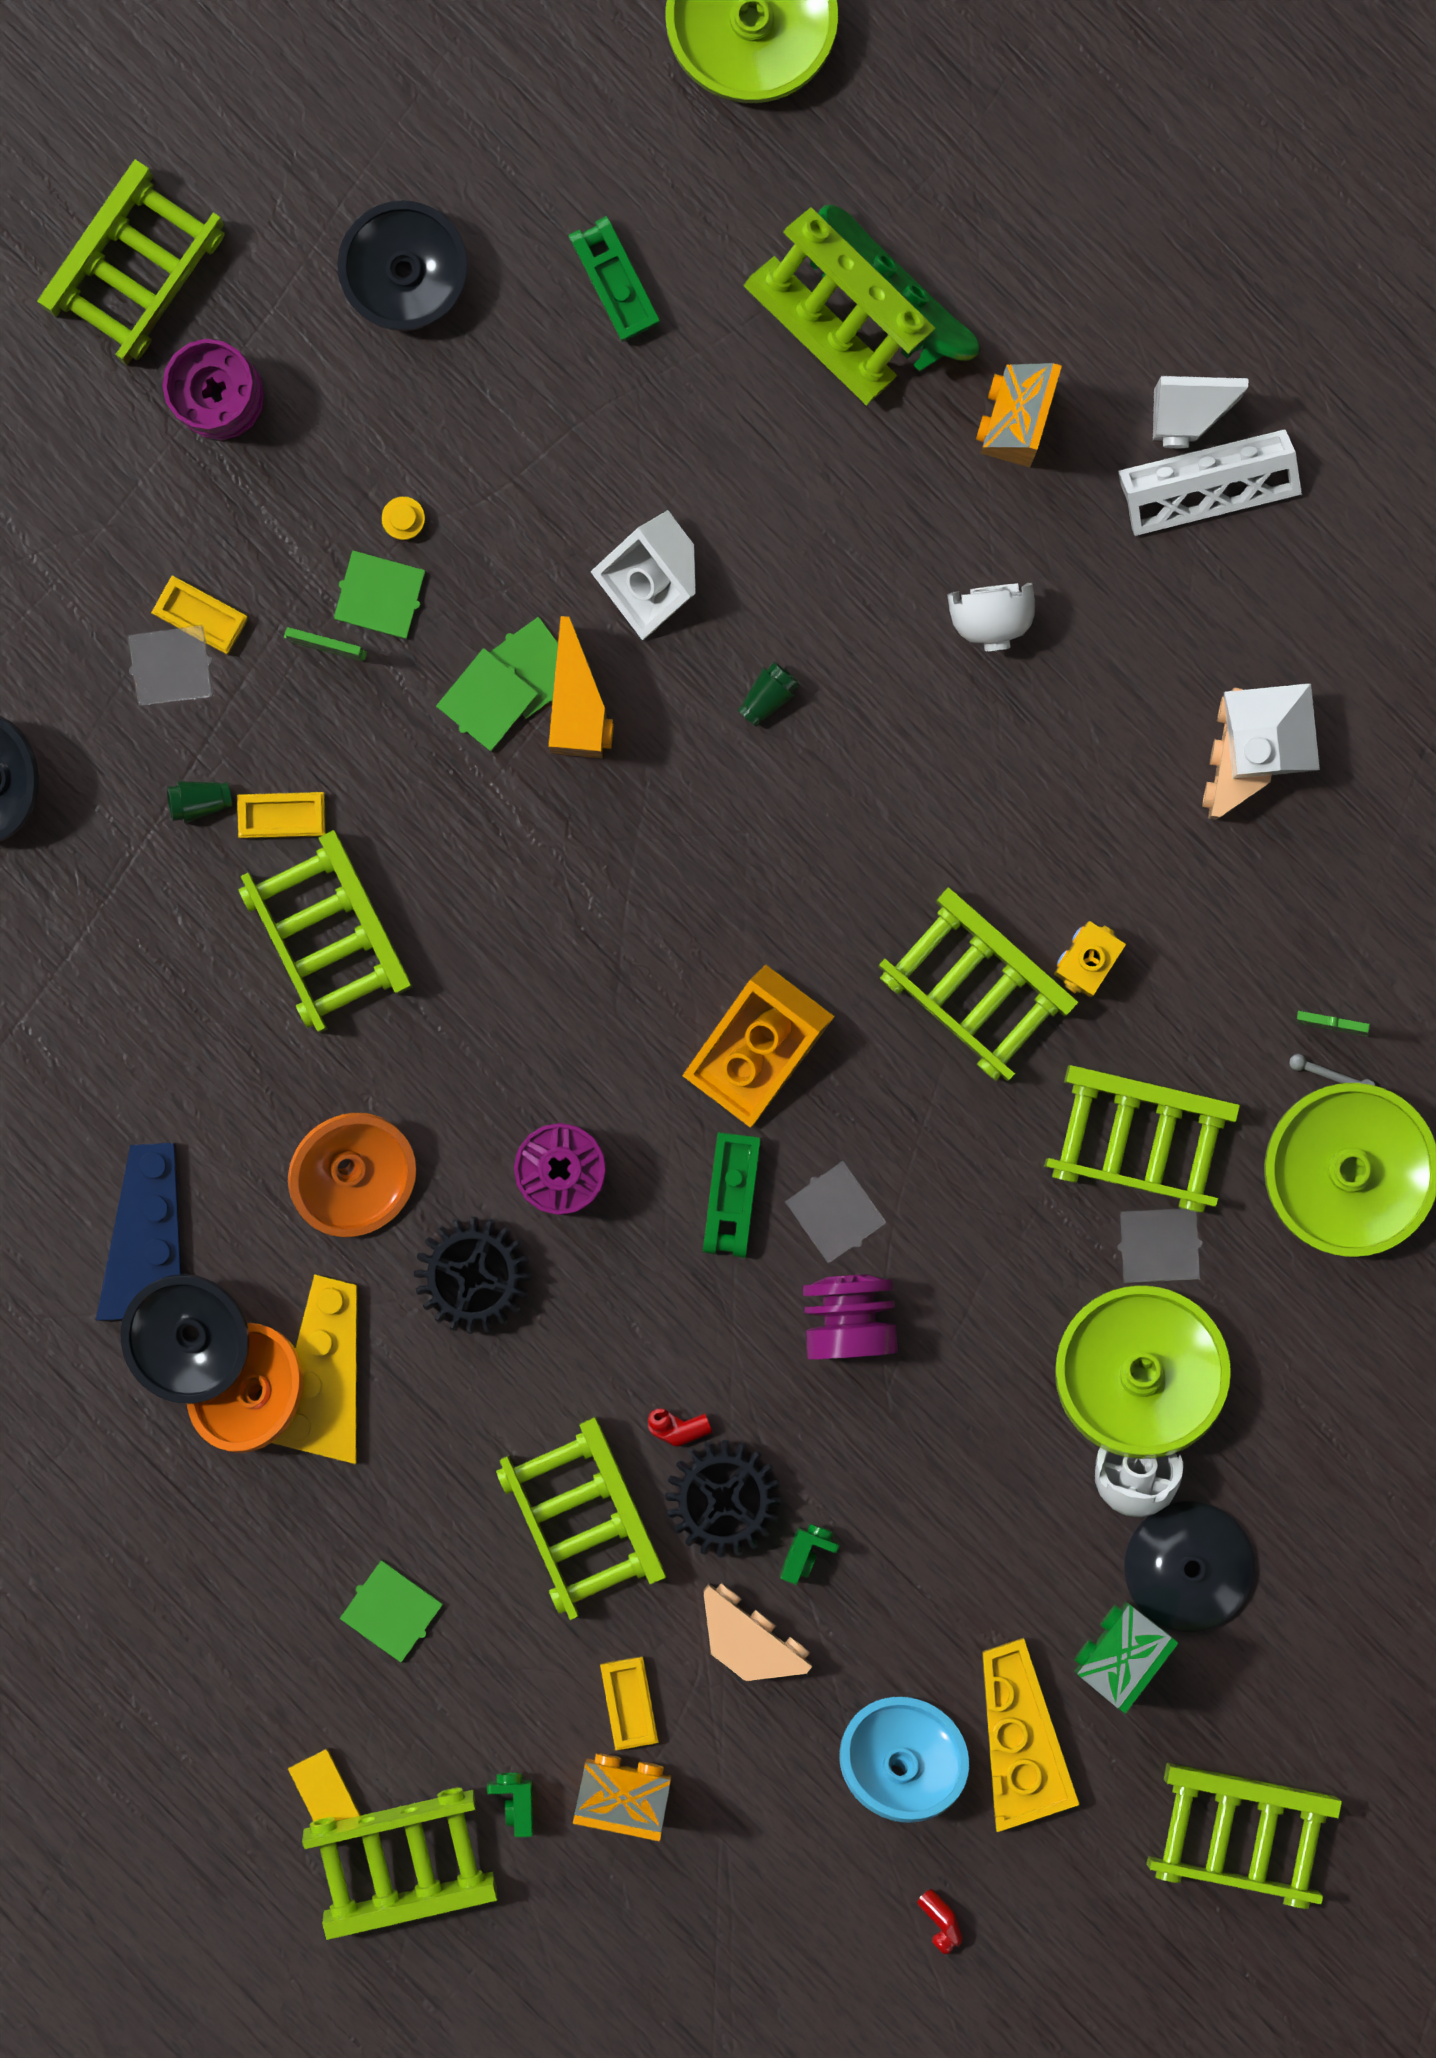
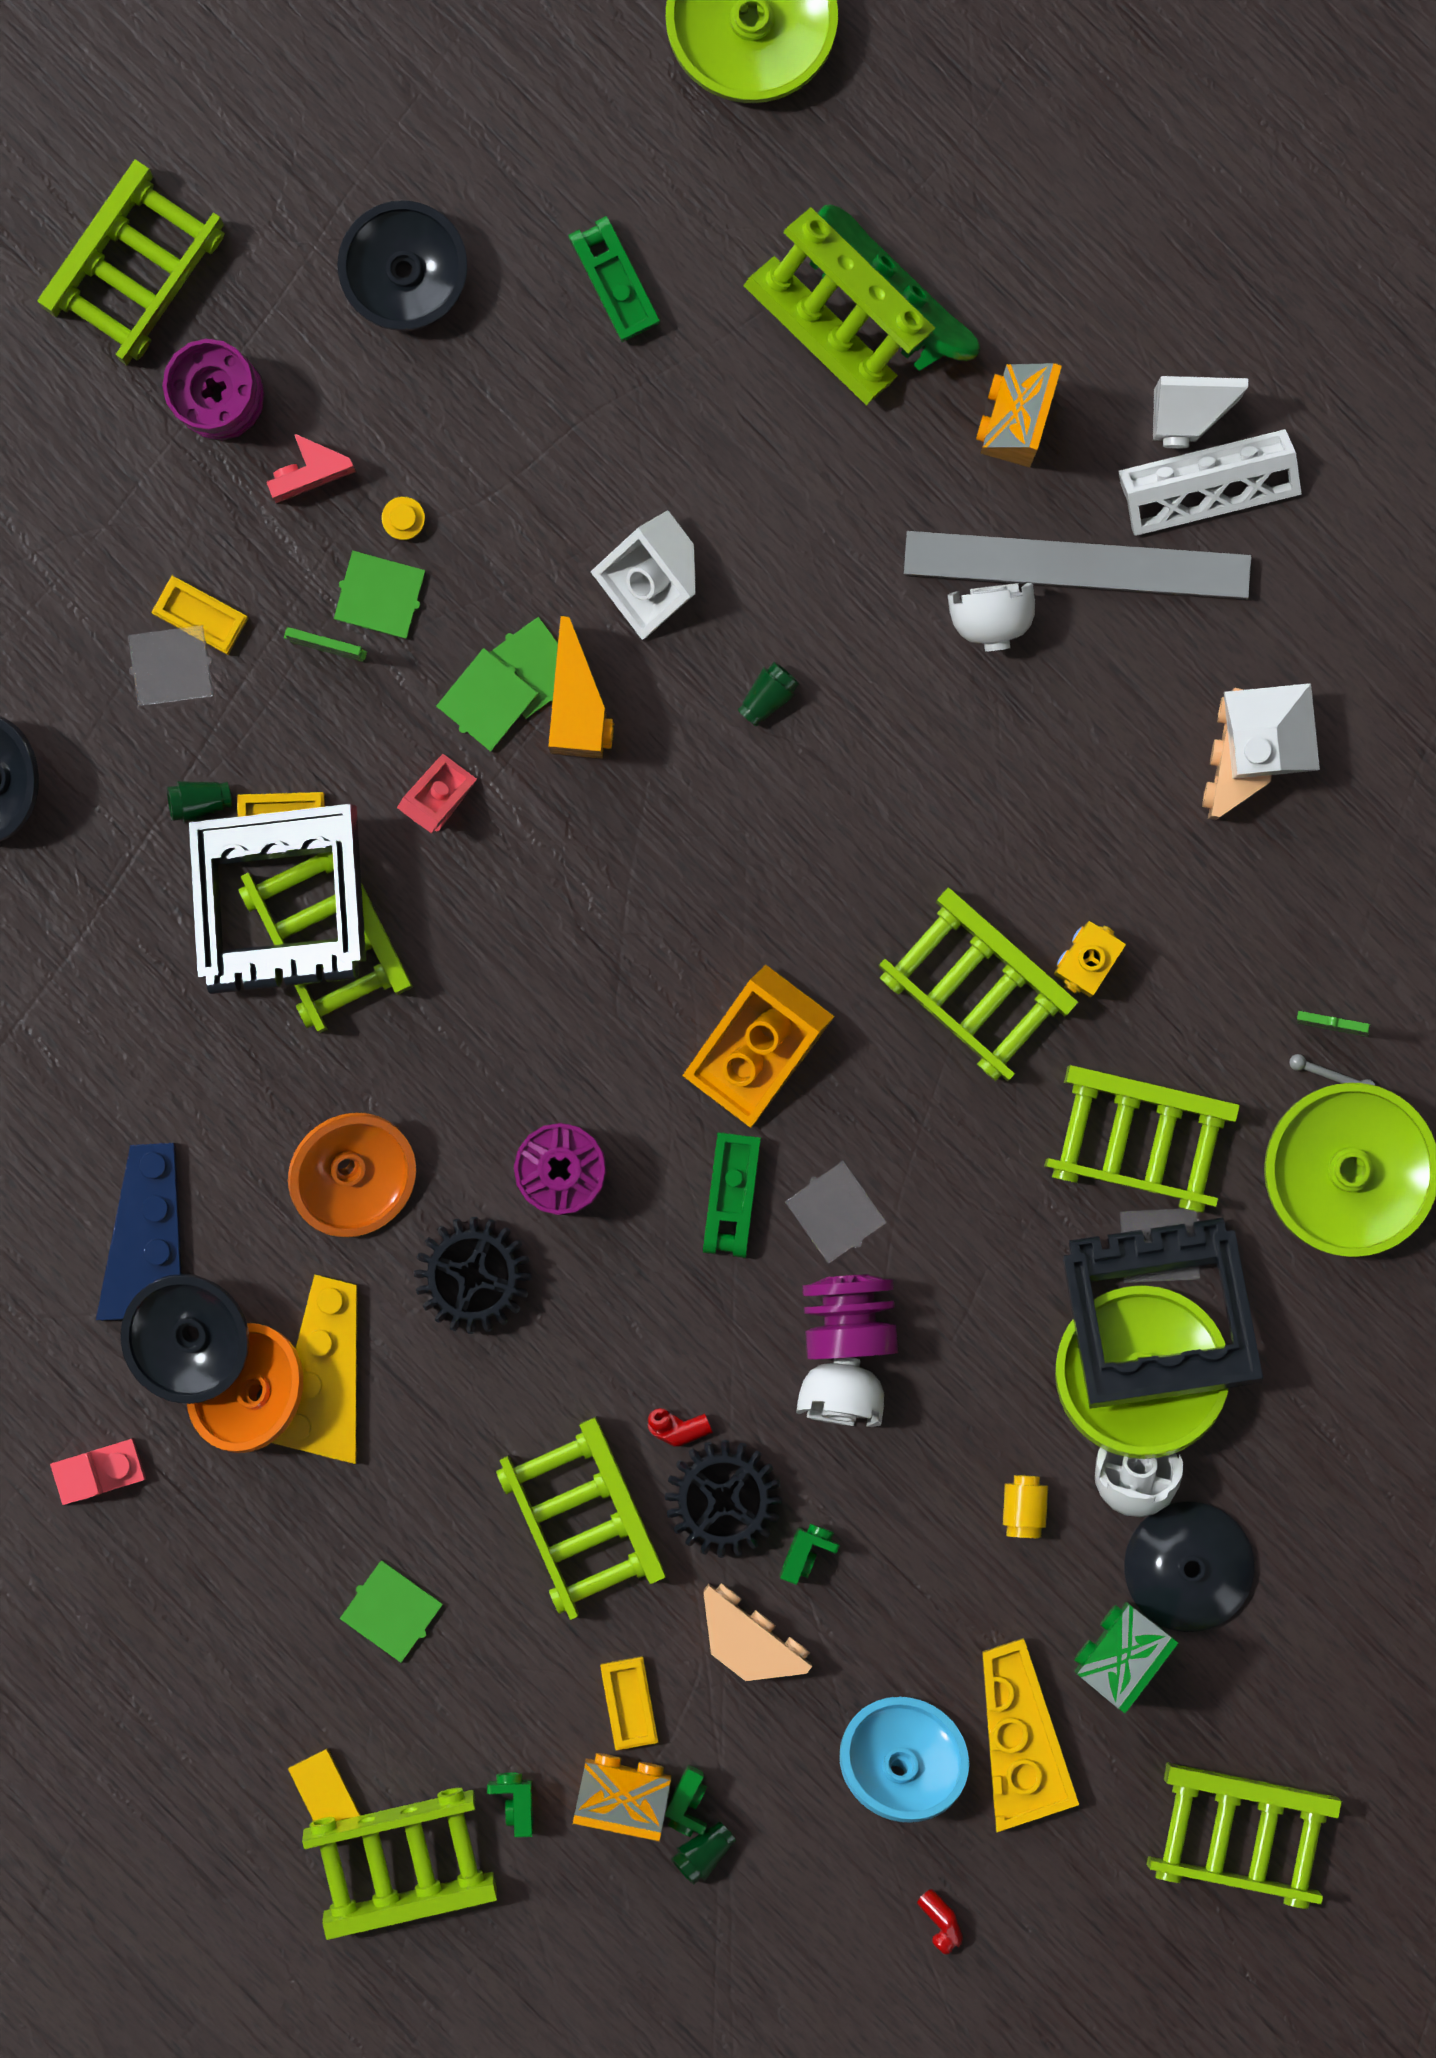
(98, 1471): none -> coral slope
(273, 837): none -> hinge
(321, 468): none -> coral slope
(437, 794): none -> coral slope
(687, 1793): none -> green bracket
(702, 1853): none -> dark green cone
(841, 1394): none -> white cylinder
(1025, 1507): none -> yellow brick
(1077, 565): none -> light grey tile
(1167, 1374): none -> black hinge

